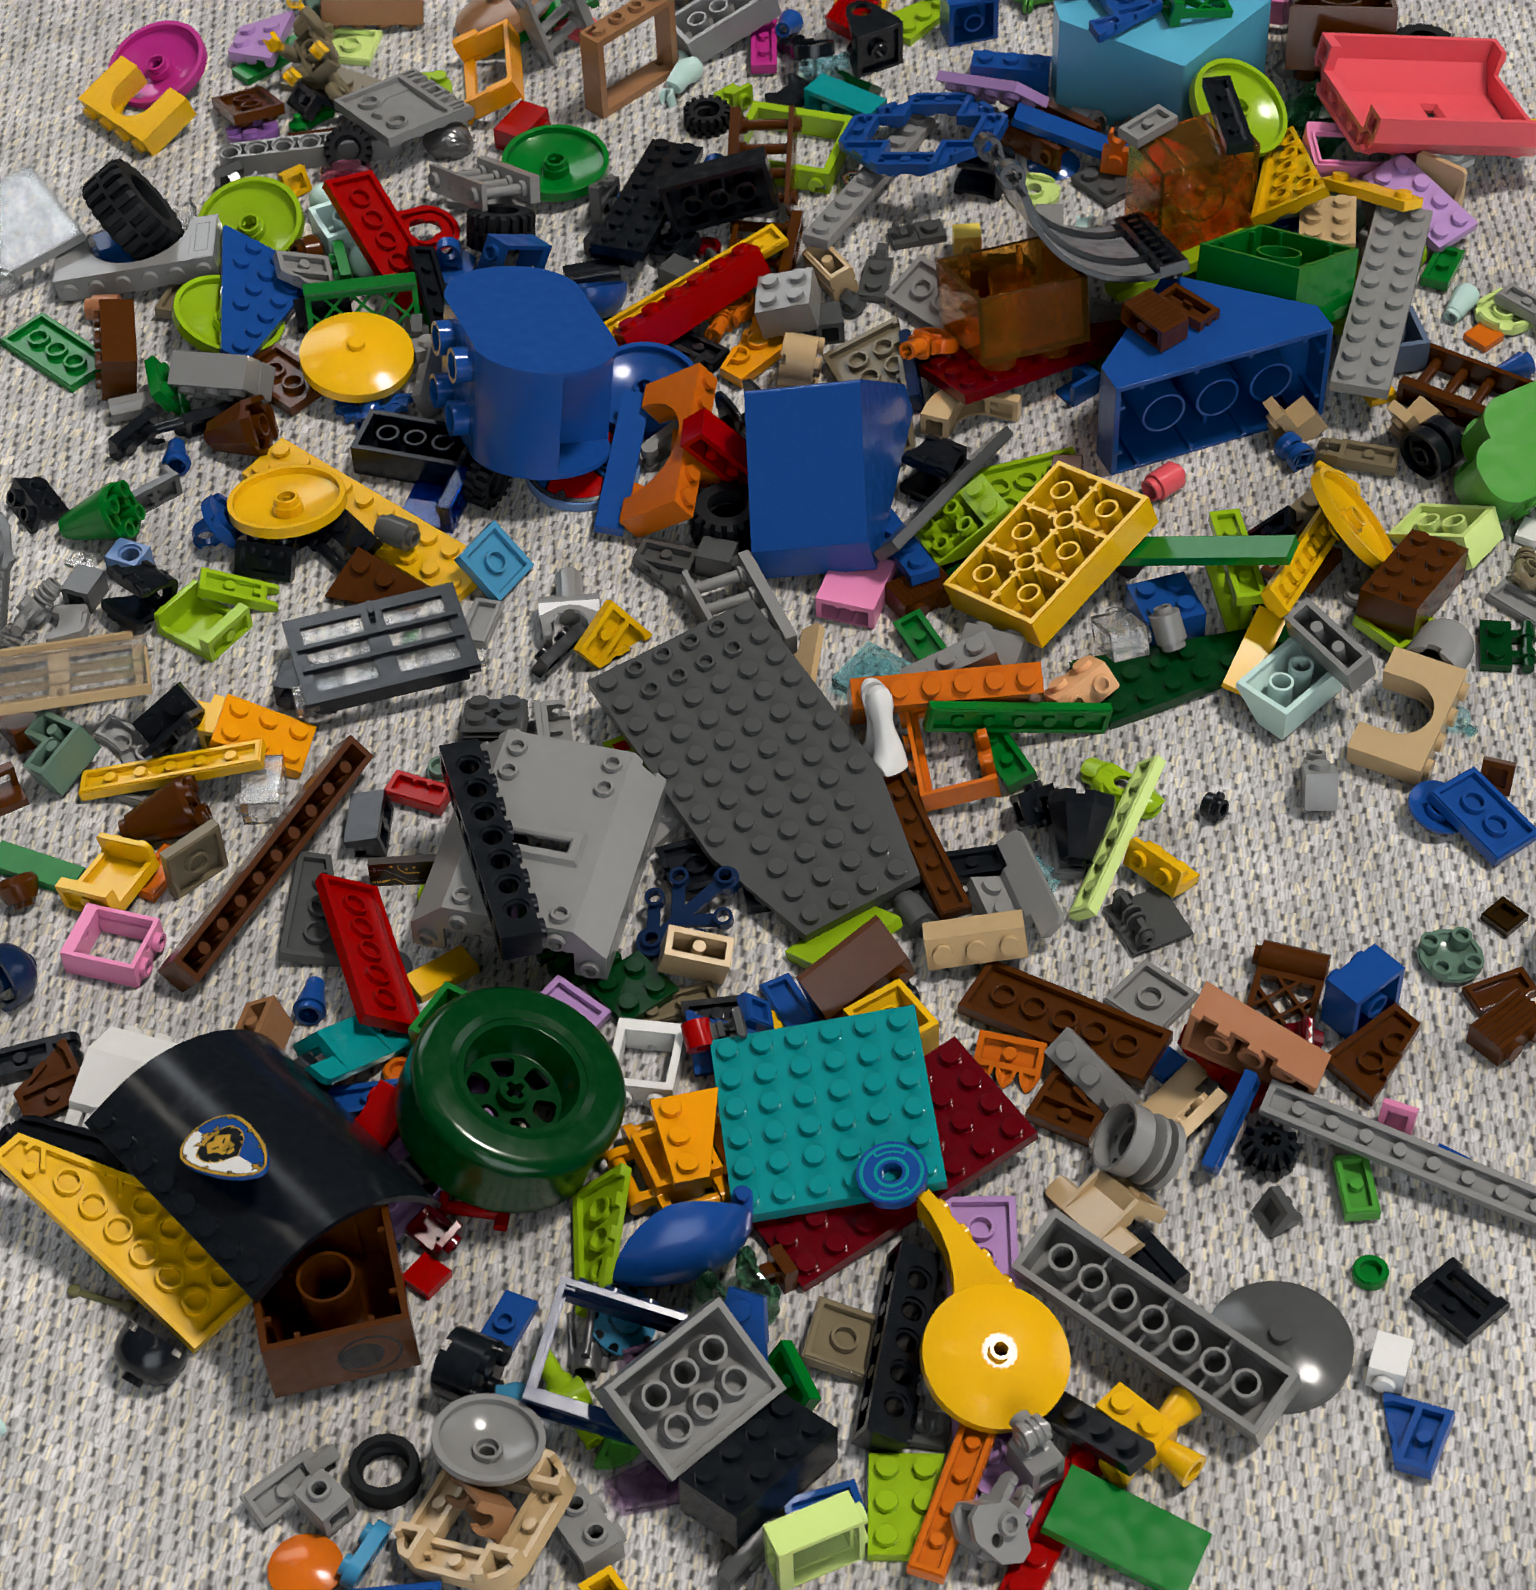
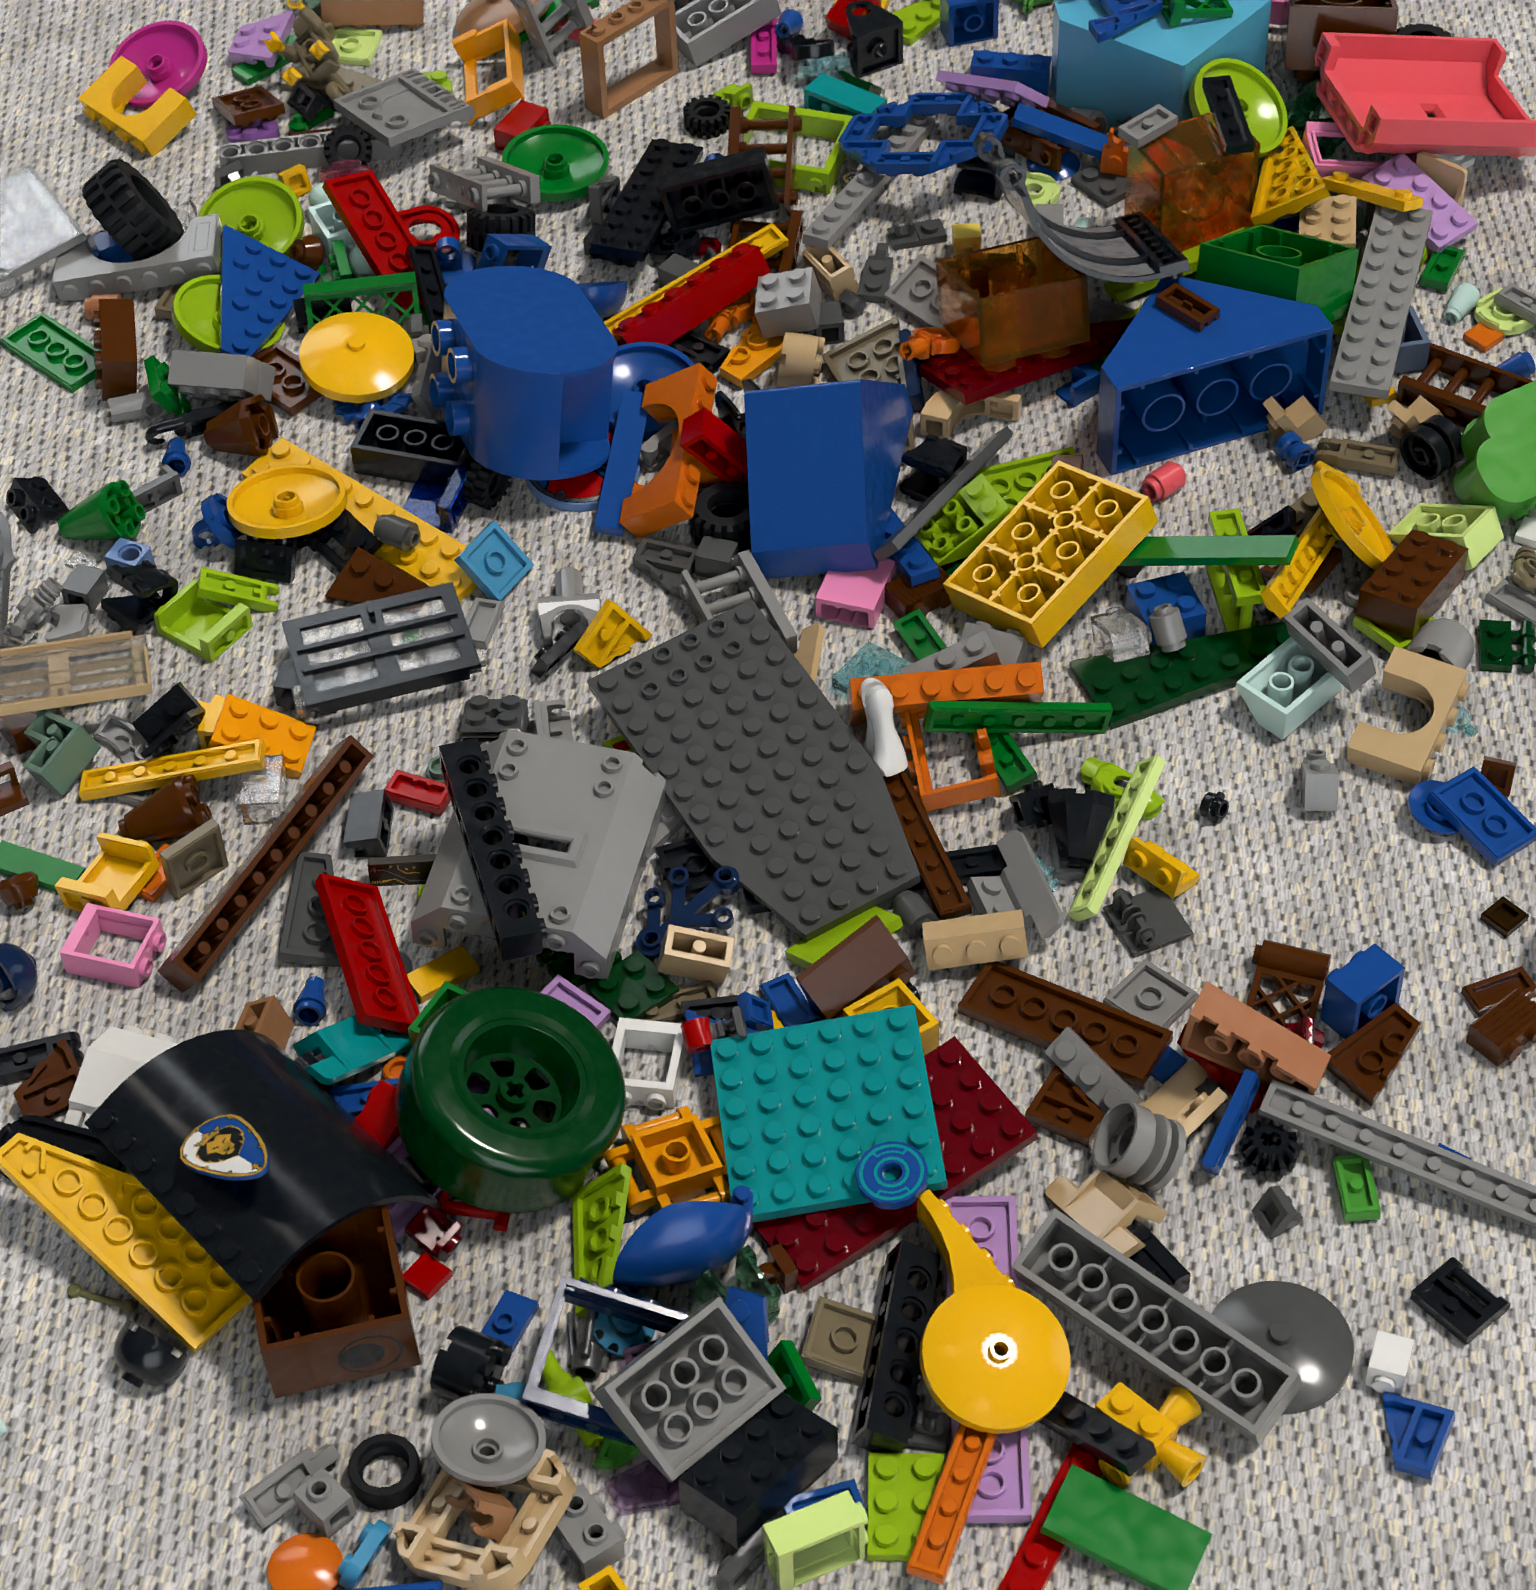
(132, 435): black plate -> none
(302, 268): light grey wing -> none
(450, 141): flat silver hair -> none
(594, 271): black brick -> none
(685, 71): light aqua arm -> none
(687, 1135): light orange wing -> none
(791, 94): black piece -> none
(993, 1524): light grey hinge -> none
(1011, 1056): orange plate -> none
(1032, 1452): light grey brick -> none
(1086, 683): light nougat bracket -> none
(1155, 319): reddish brown brick -> none
(1255, 646): yellow tile -> none
(1370, 1272): green tile -> none
(1398, 1115): bright pink tile -> none
(1450, 955): sand green dish -> none

